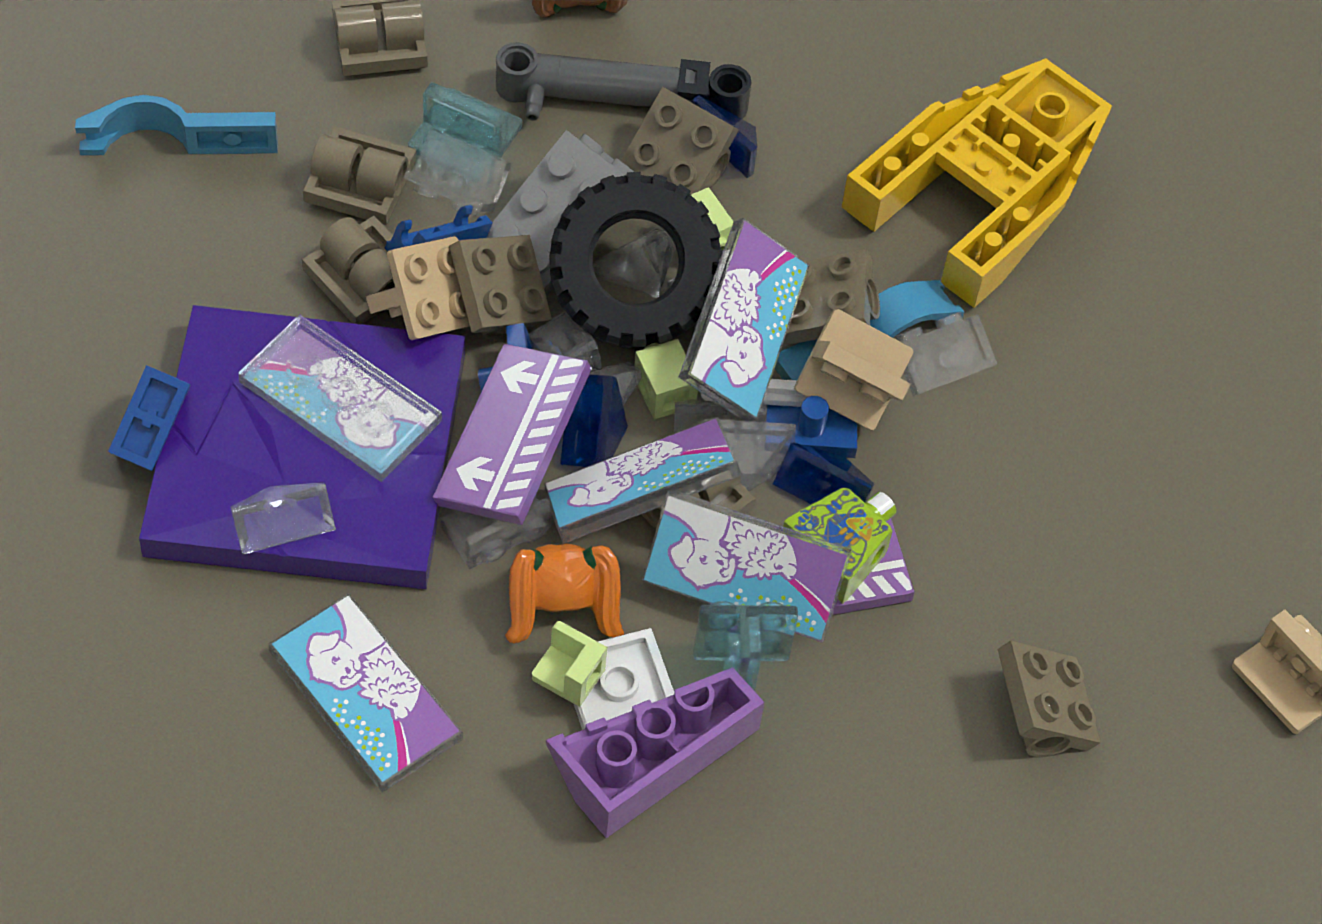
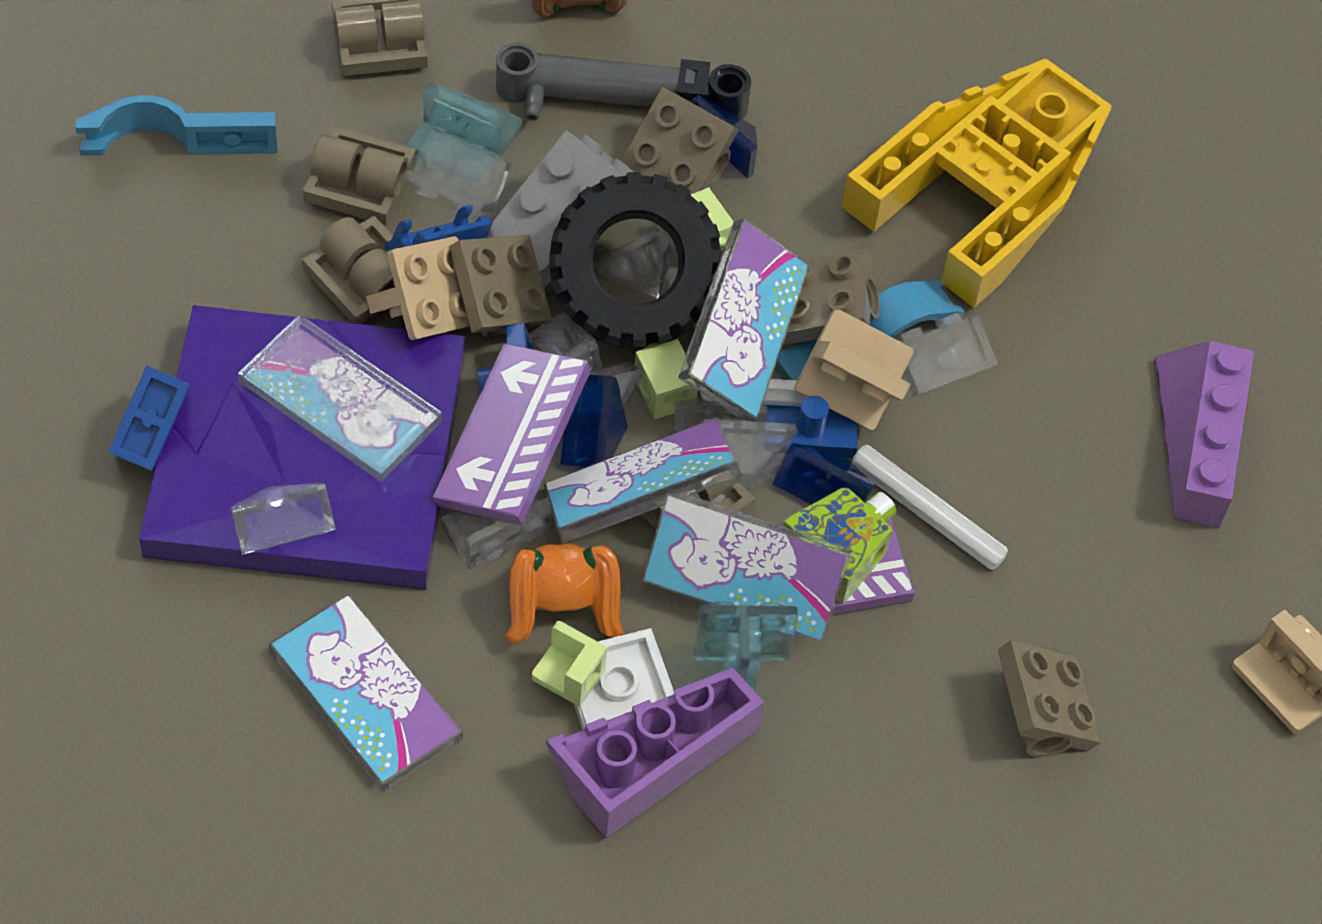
(930, 507): none -> white axle
(1204, 416): none -> medium lavender wedge

